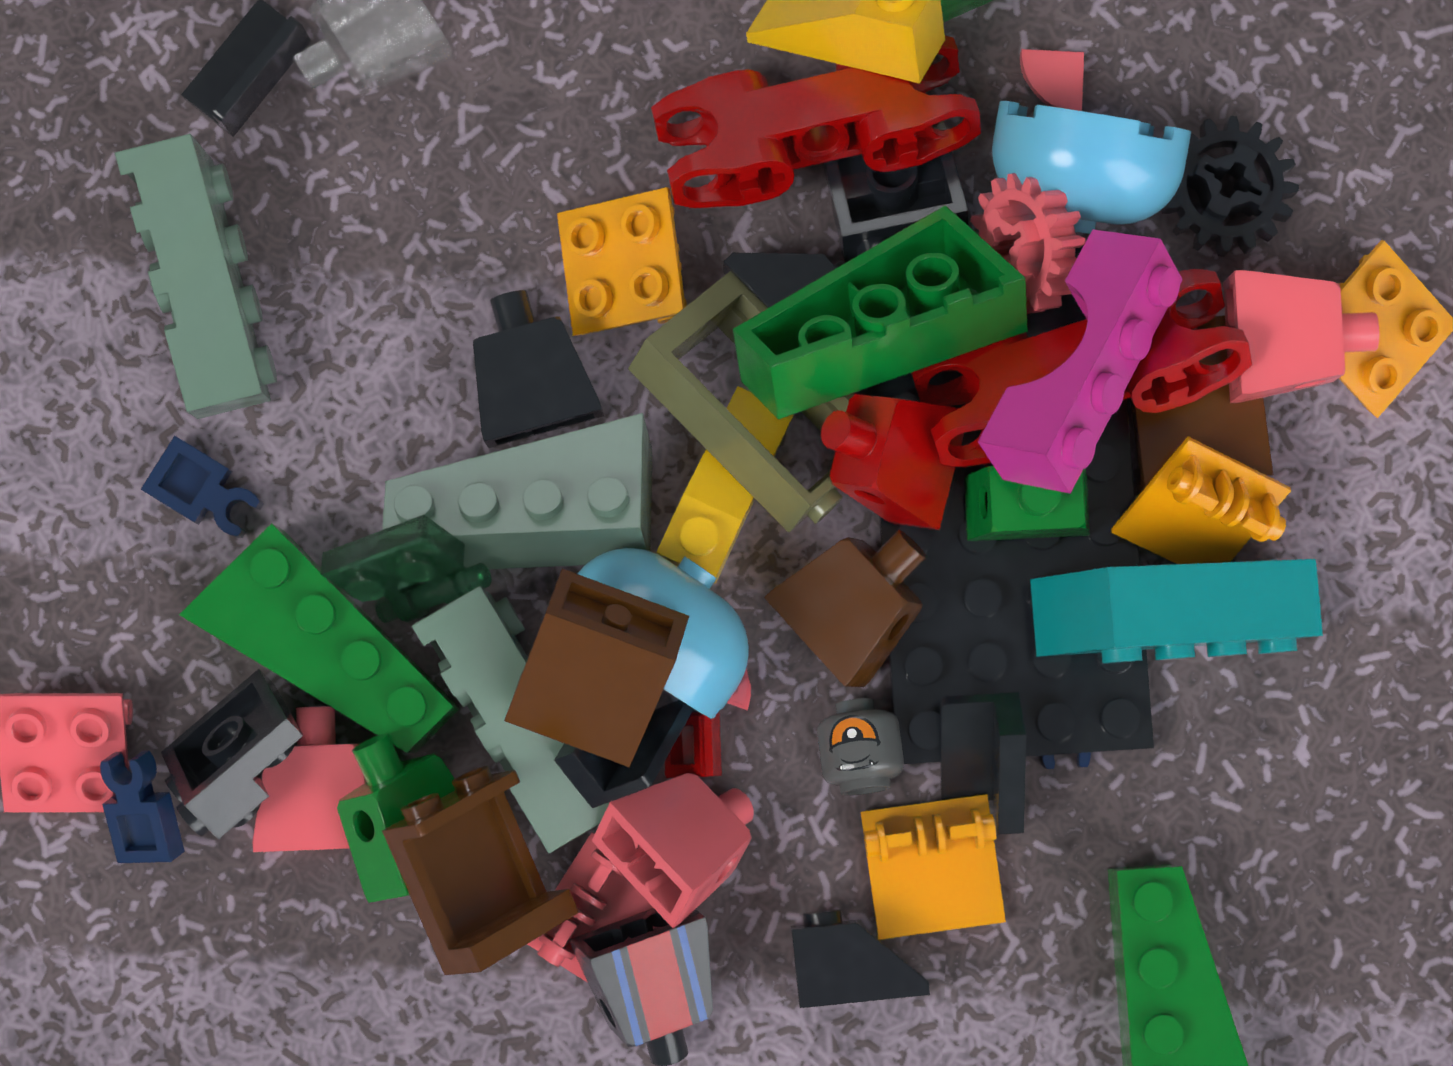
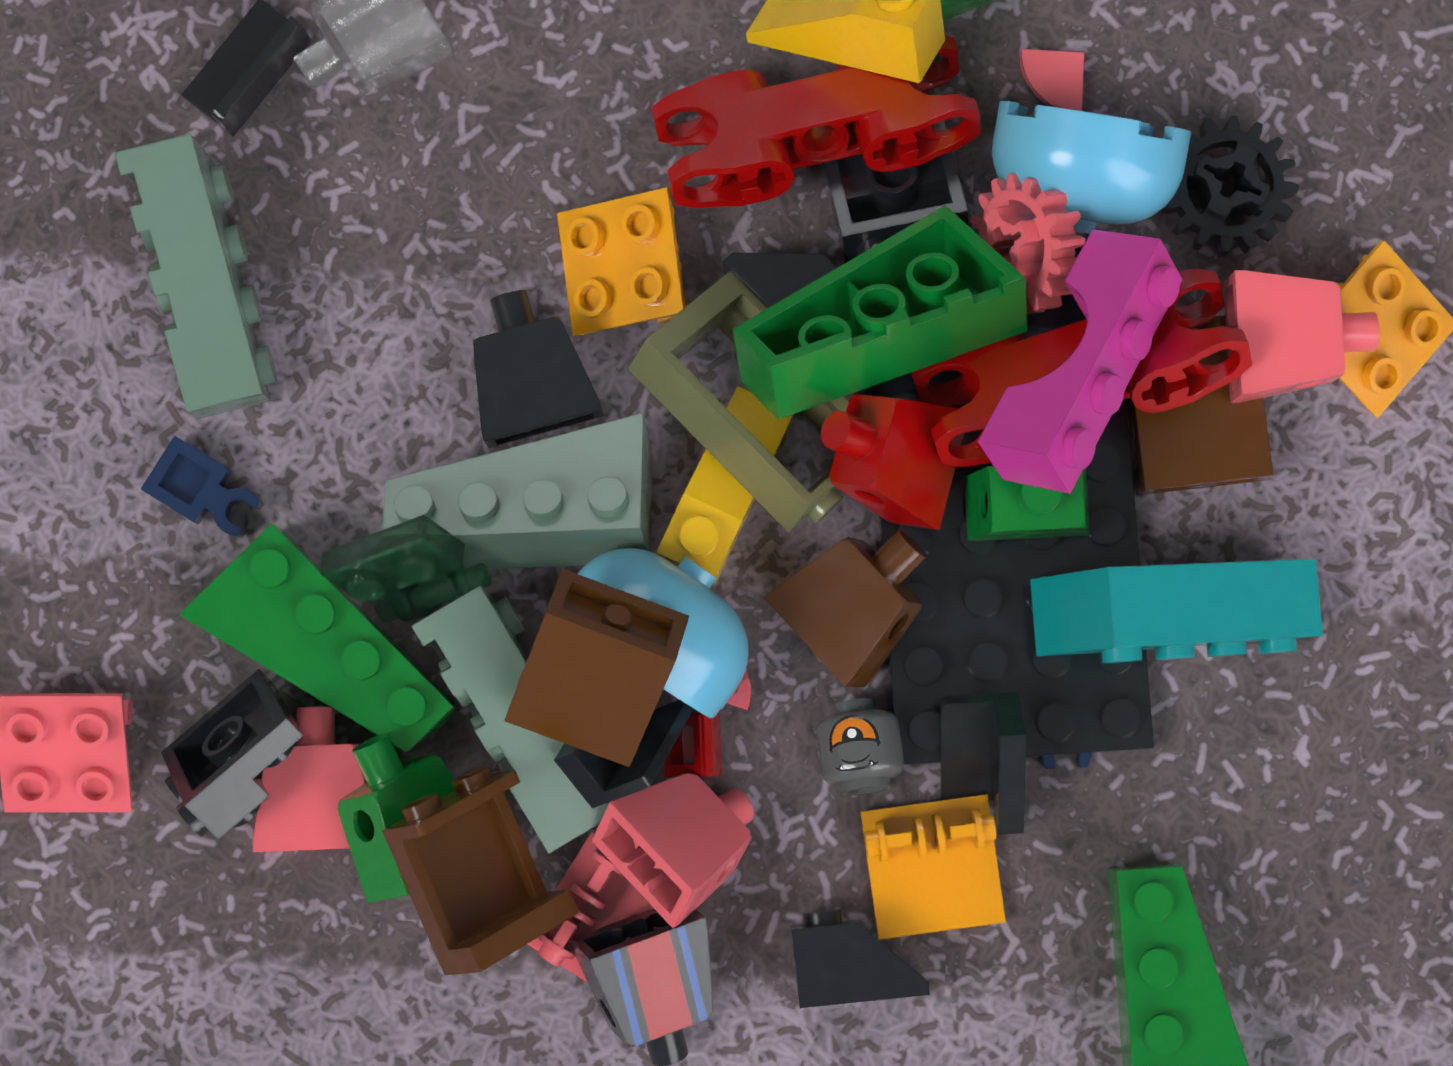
(138, 819): dark blue plate -> none
(1203, 507): light orange hinge -> none

